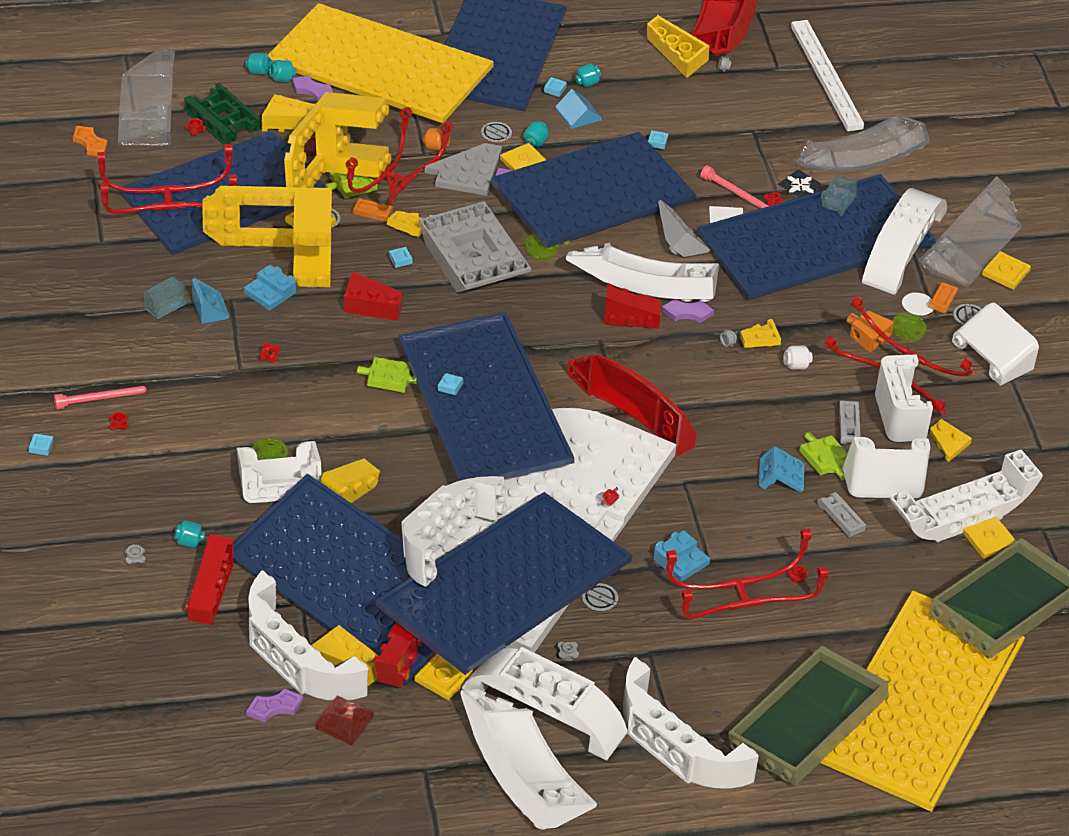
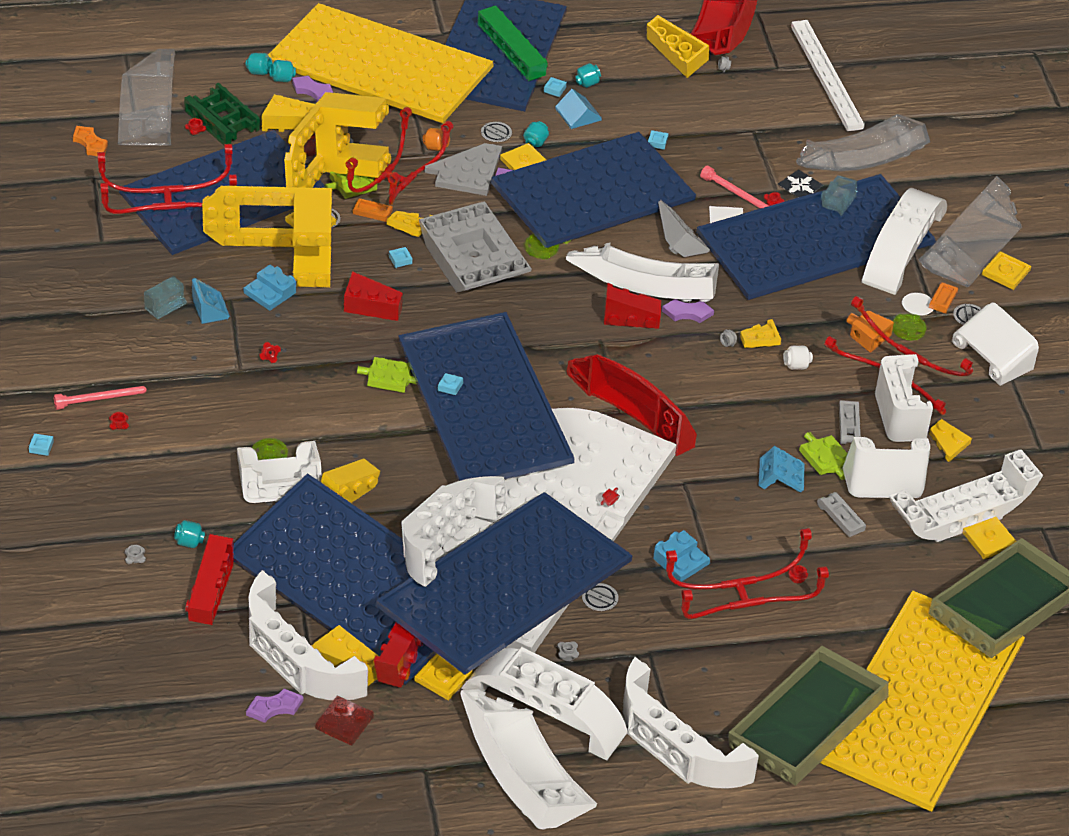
(512, 43): none -> green brick

